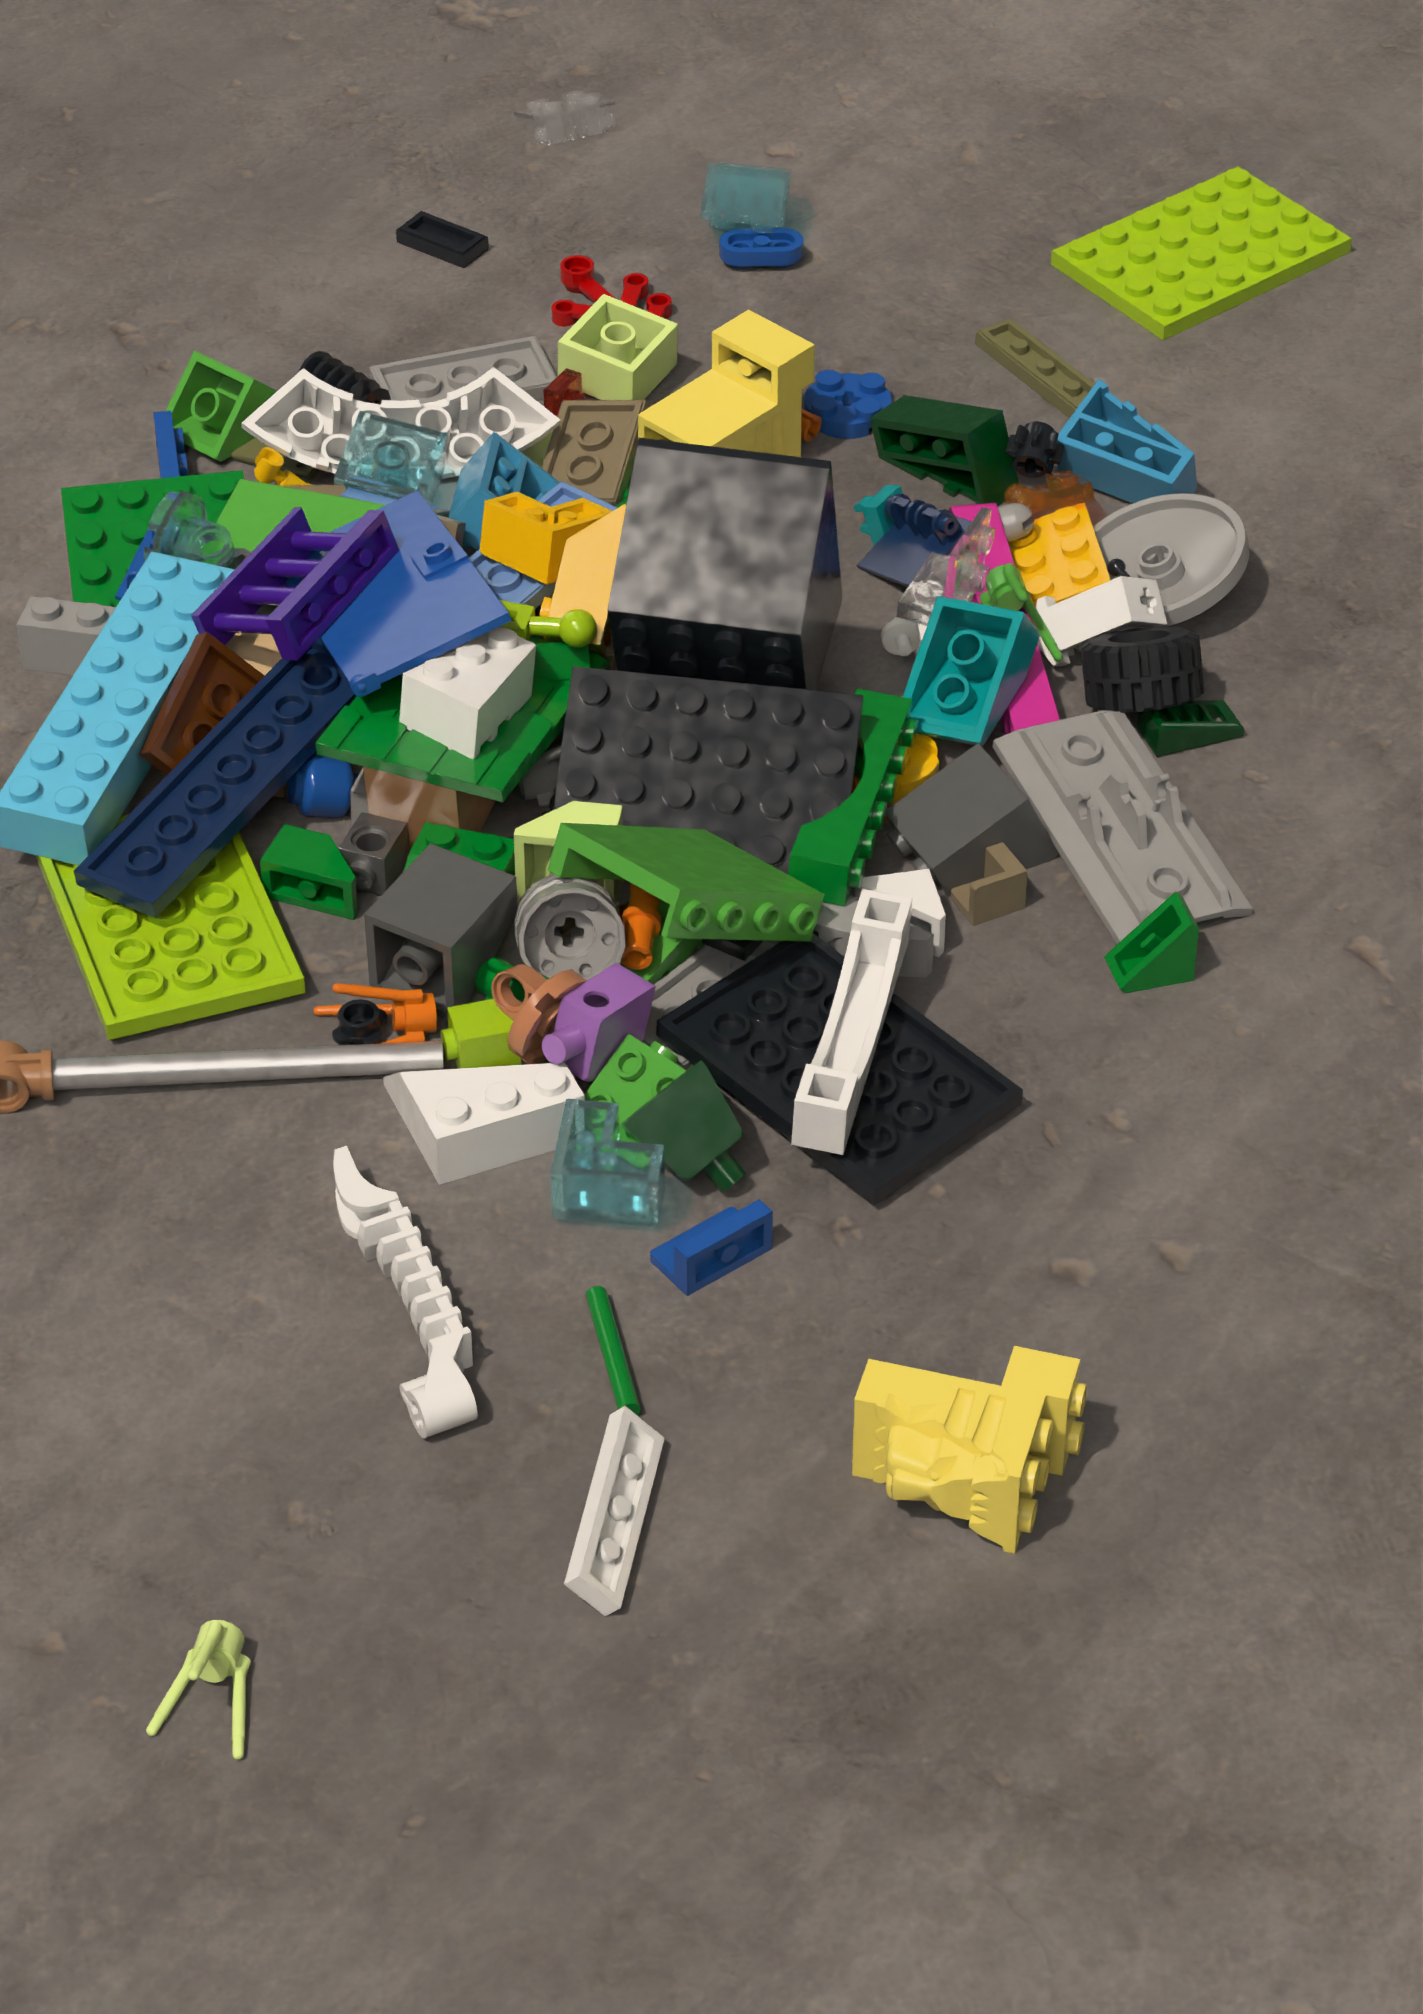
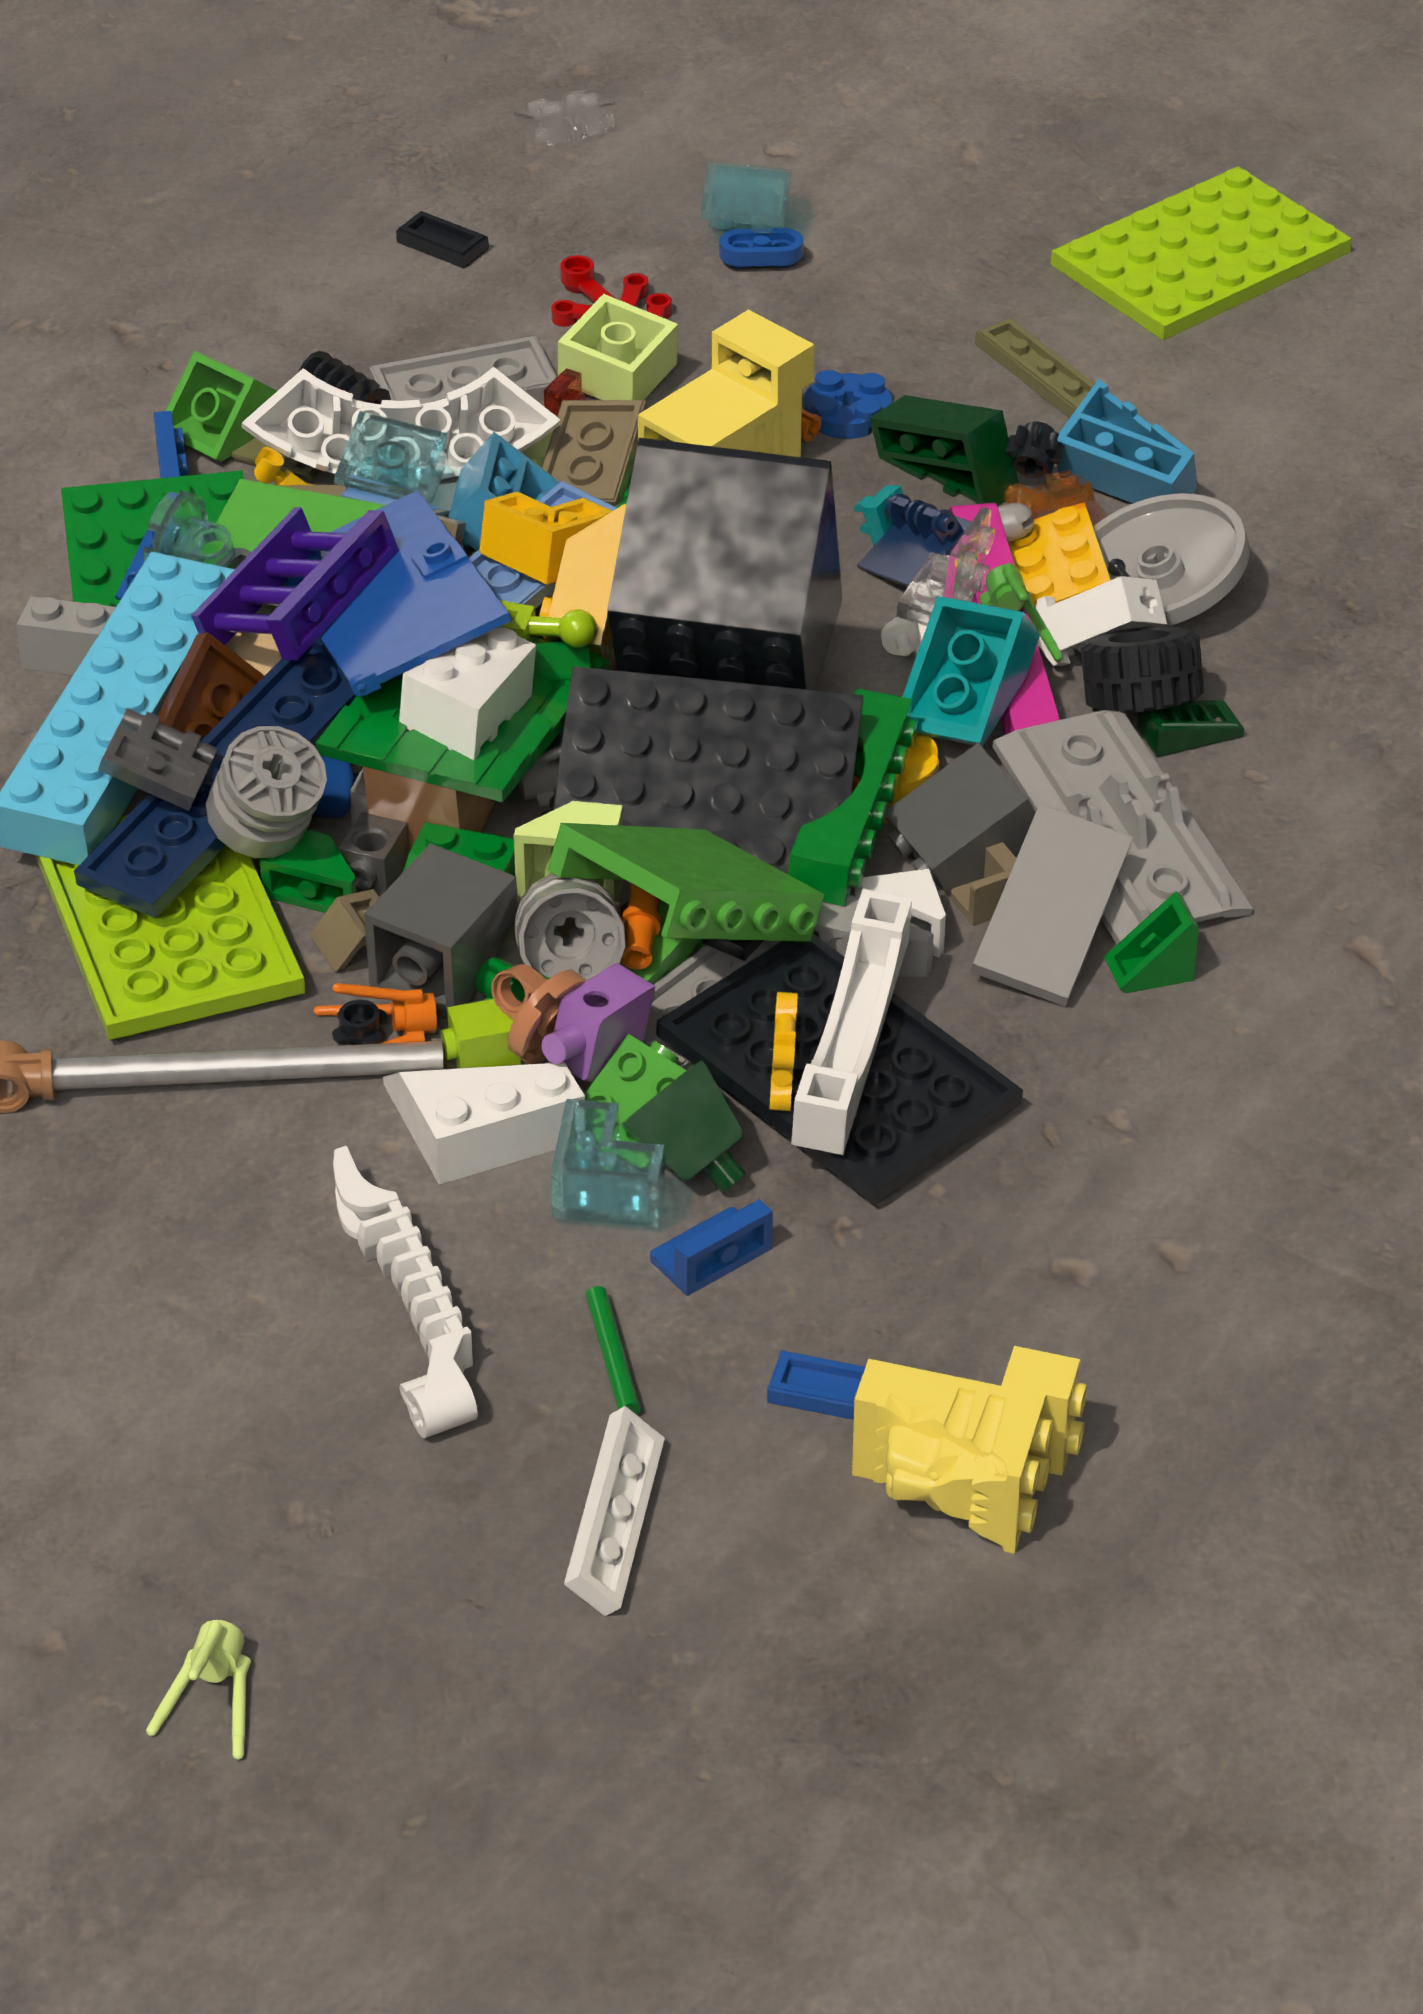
(157, 758): none -> flat silver plate
(266, 792): none -> light grey wheel
(342, 928): none -> dark tan panel
(783, 1051): none -> yellow bar
(815, 1384): none -> blue tile
(1052, 904): none -> light grey tile

